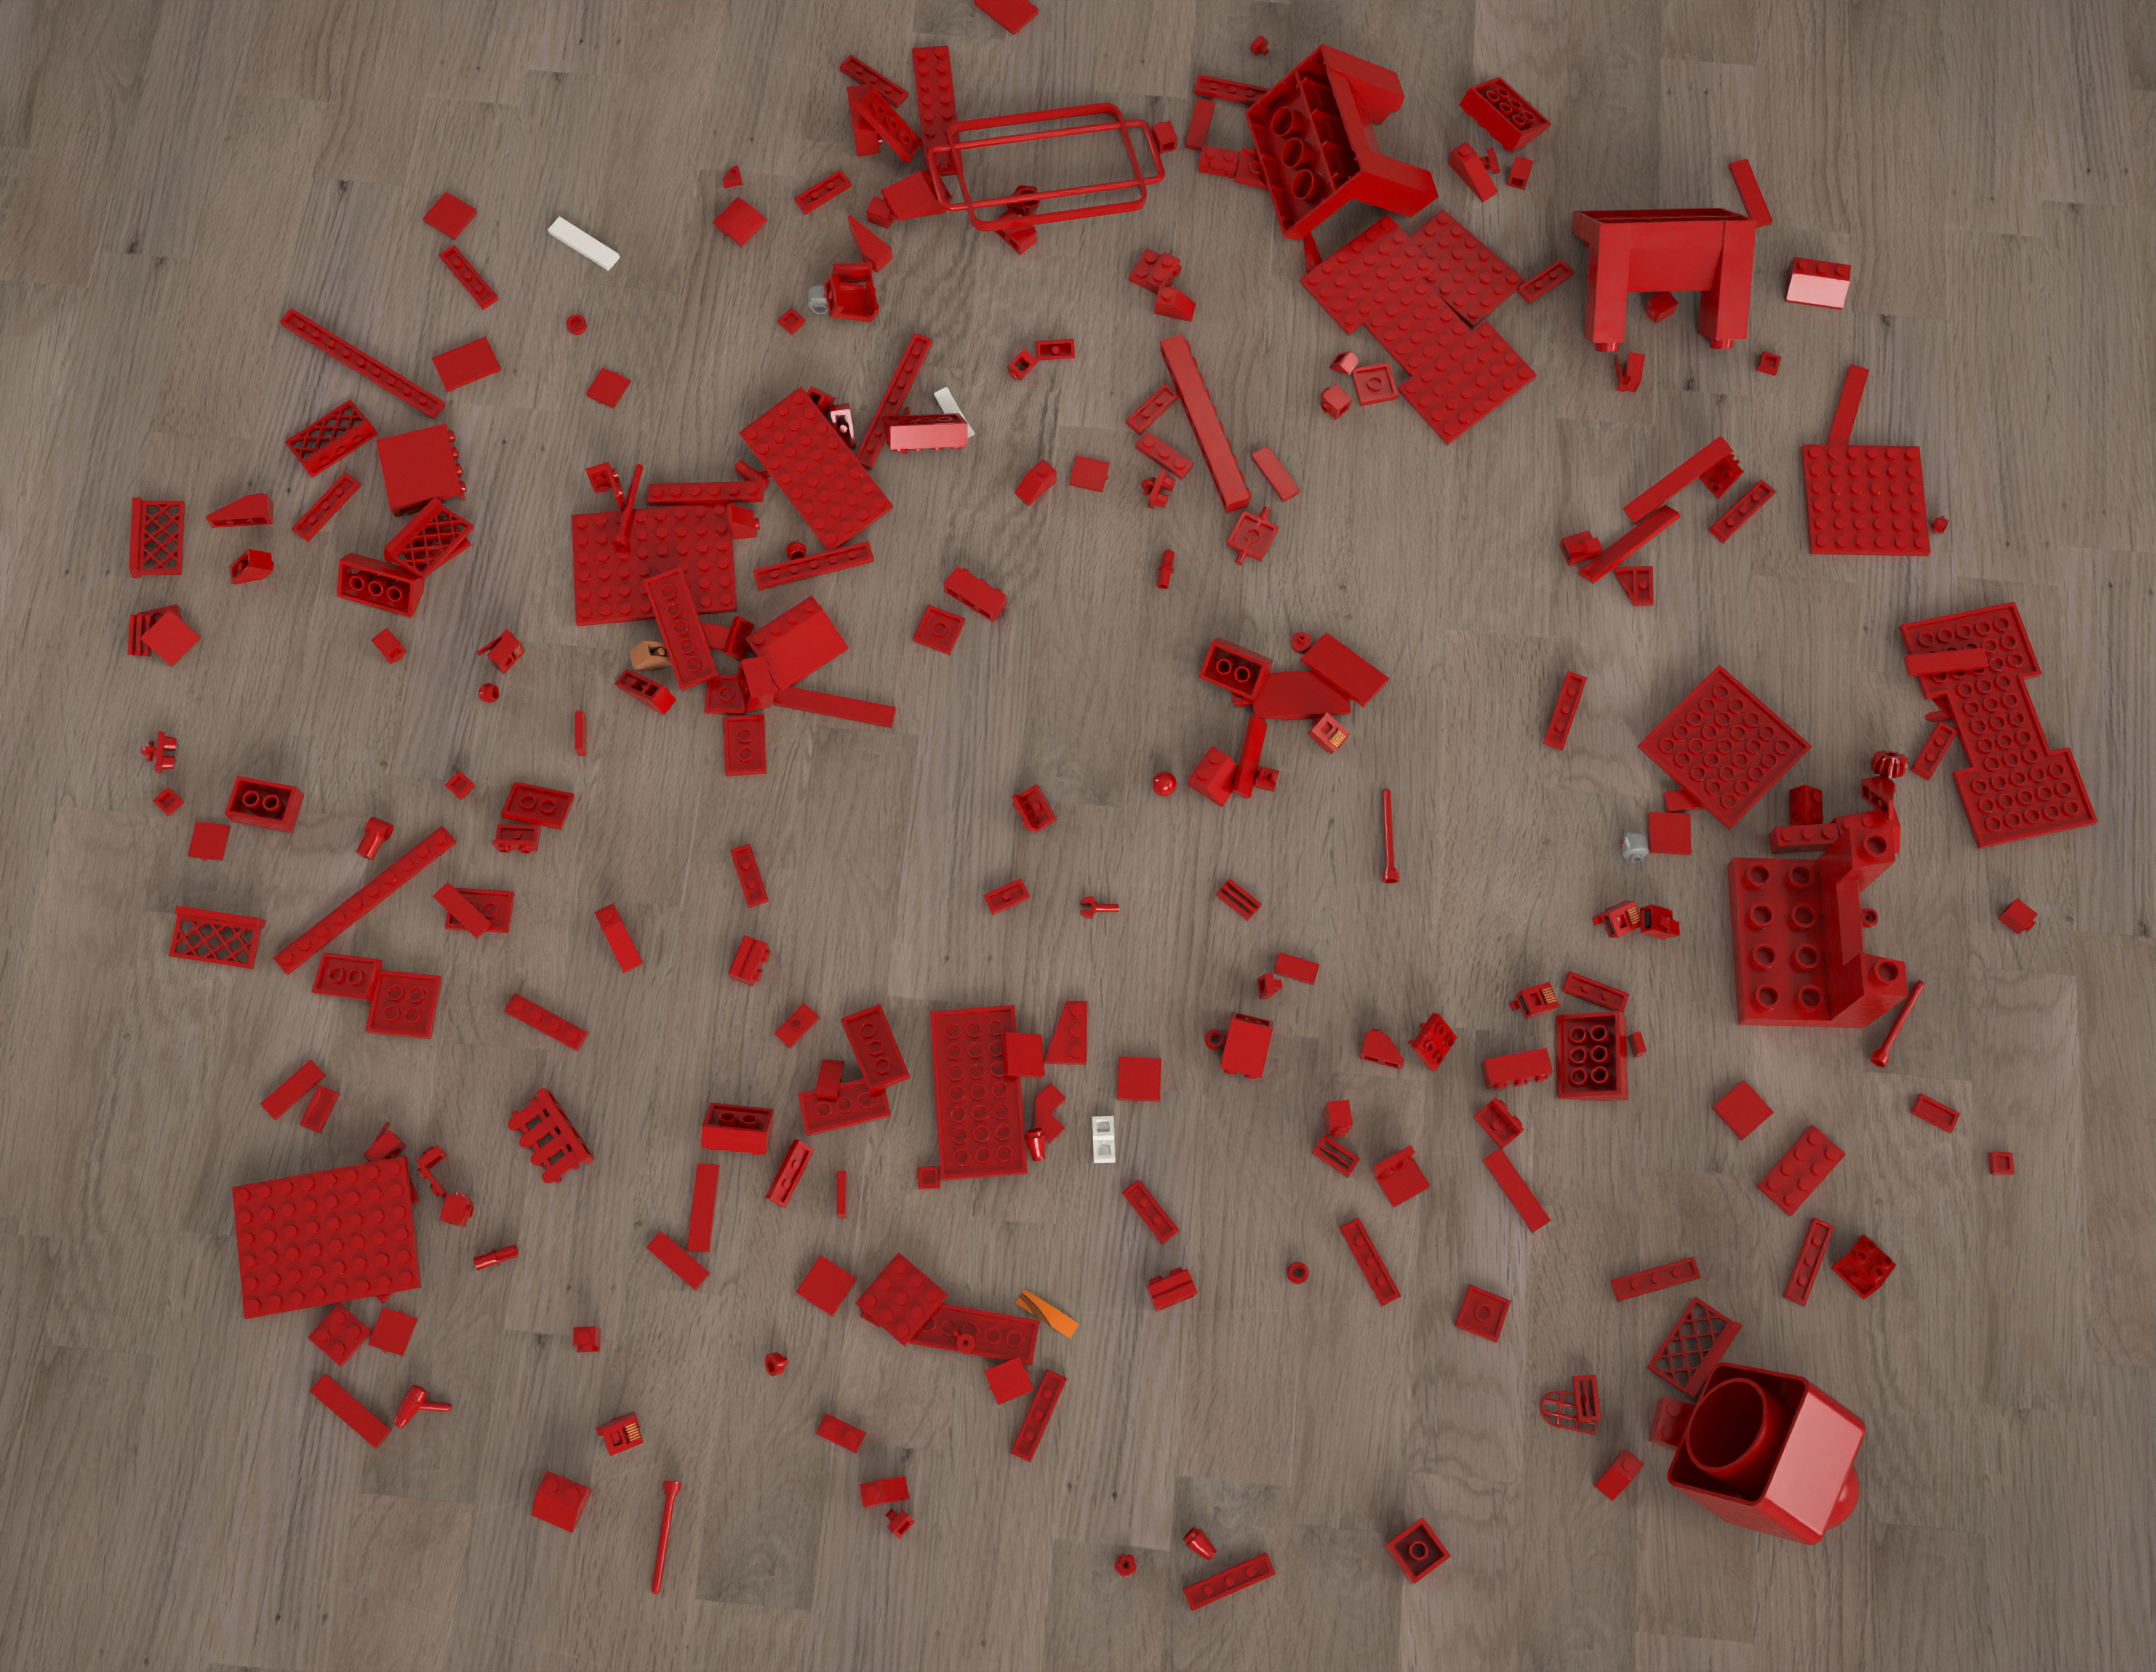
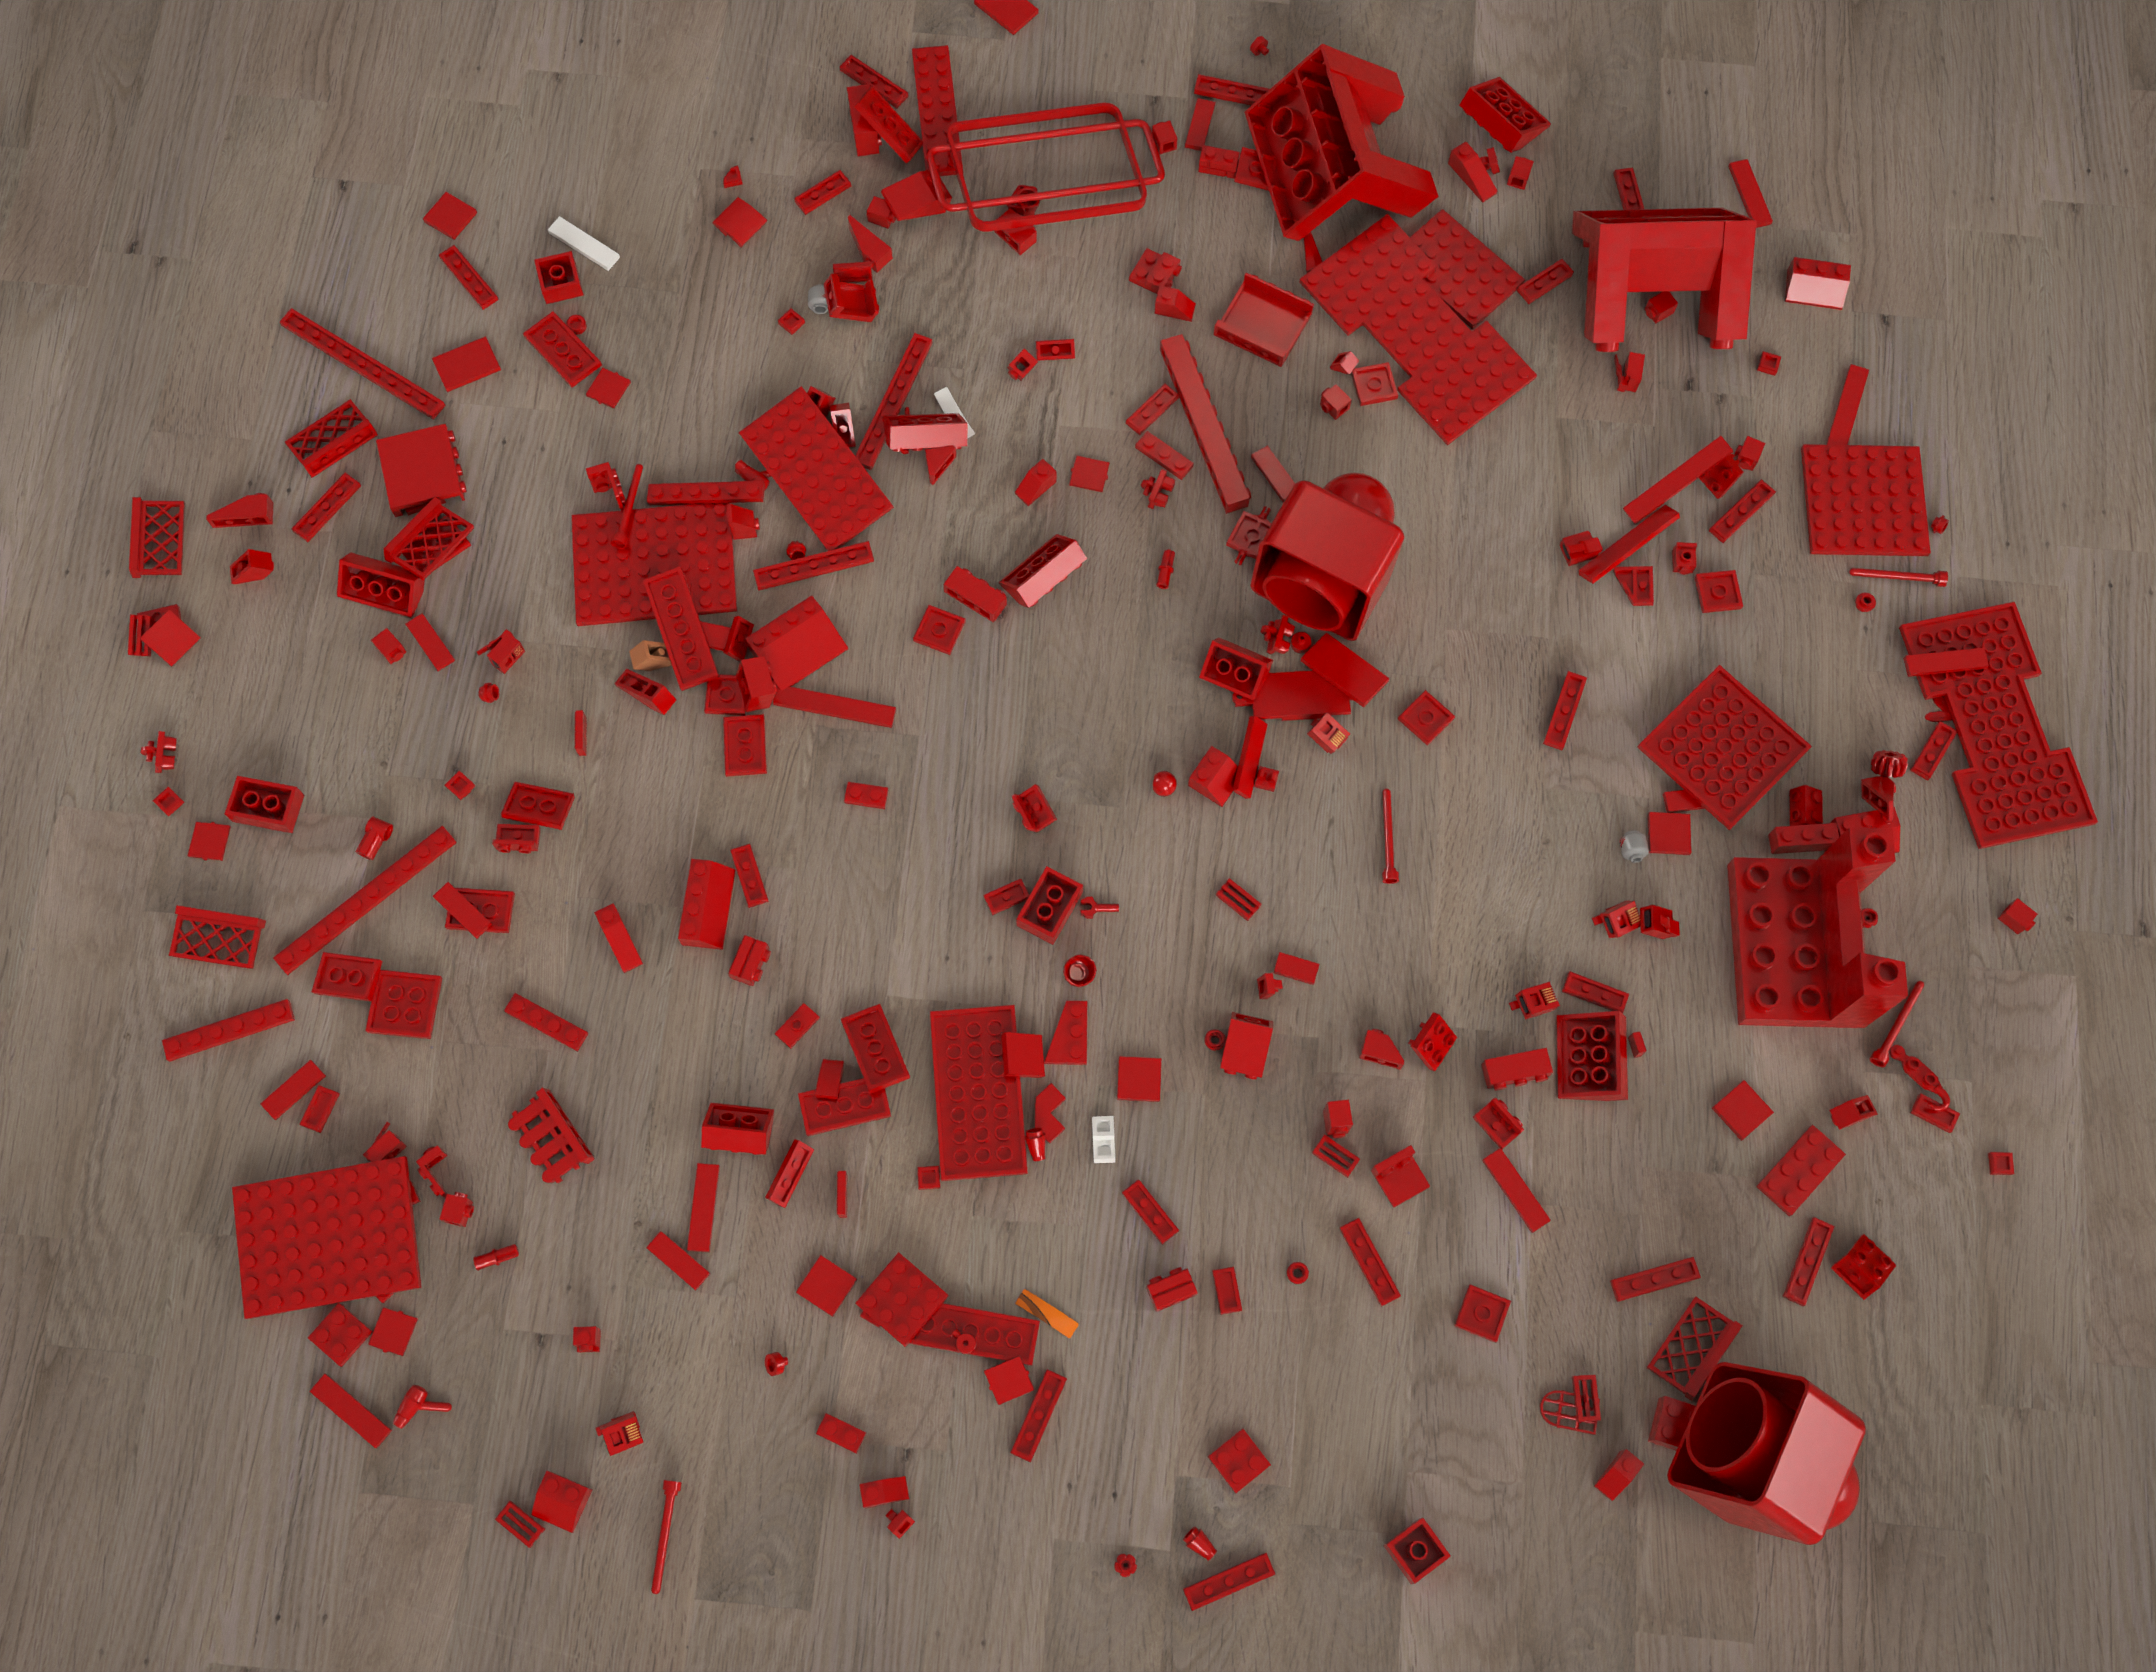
(228, 1030): none -> red plate
(430, 642): none -> red tile
(534, 1535): none -> red tile
(558, 277): none -> red brick
(562, 349): none -> red plate
(706, 904): none -> red slope
(866, 795): none -> red plate
(938, 461): none -> red slope
(1043, 570): none -> slope
(1049, 905): none -> red brick
(1079, 970): none -> red hair
(1227, 1290): none -> red tile
(1239, 1461): none -> red plate
(1264, 319): none -> red panel
(1274, 633): none -> red hips
(1330, 553): none -> red piece
(1426, 717): none -> red tile
(1628, 189): none -> red tile
(1684, 557): none -> red brick
(1718, 591): none -> red plate
(1749, 453): none -> red brick
(1853, 1112): none -> red slope
(1861, 605): none -> red plate
(1922, 1075): none -> red piece
(1938, 578): none -> red piece

